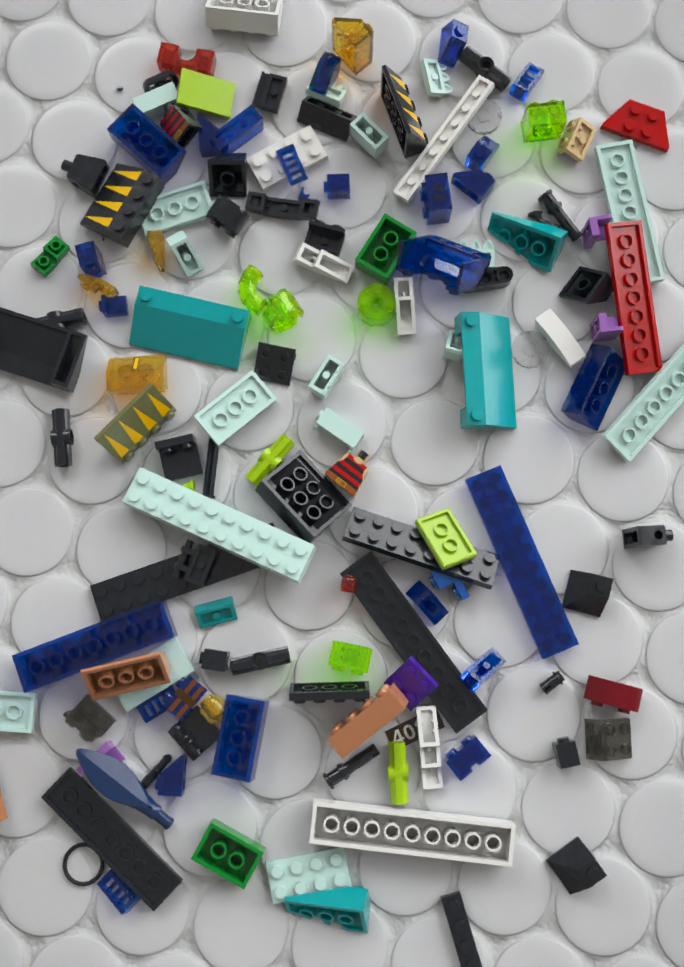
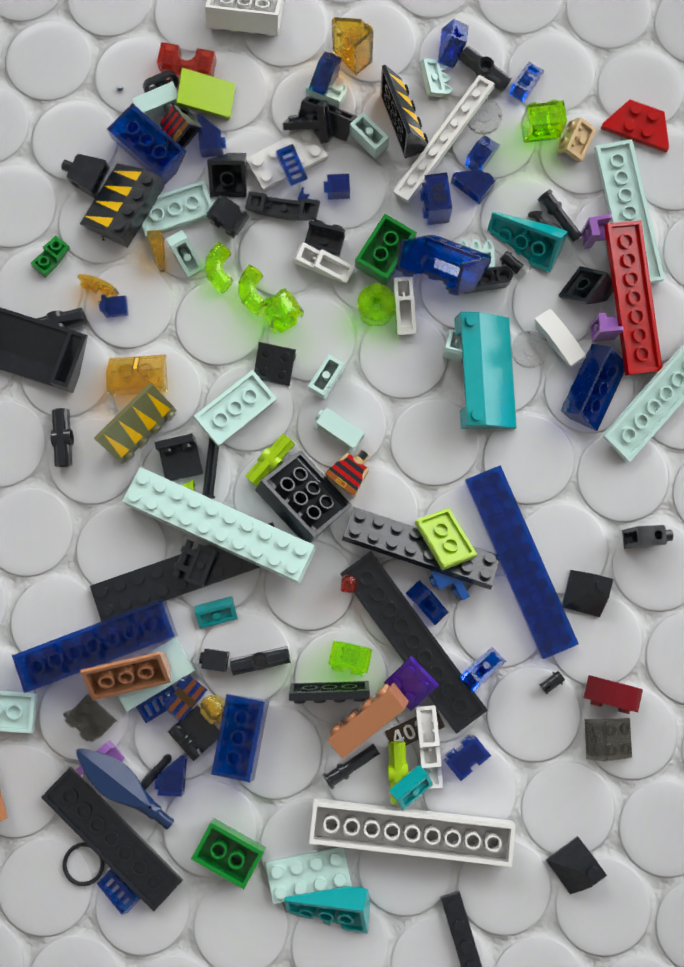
(91, 259): clear blue brick -> none
(189, 327): teal slope -> none
(214, 267): none -> clear neon green cylinder
(238, 131): clear blue panel -> none
(270, 92): black plate -> none
(313, 121): none -> black bracket
(411, 787): none -> teal slope
(511, 262): none -> black pin
(565, 752): black brick -> none

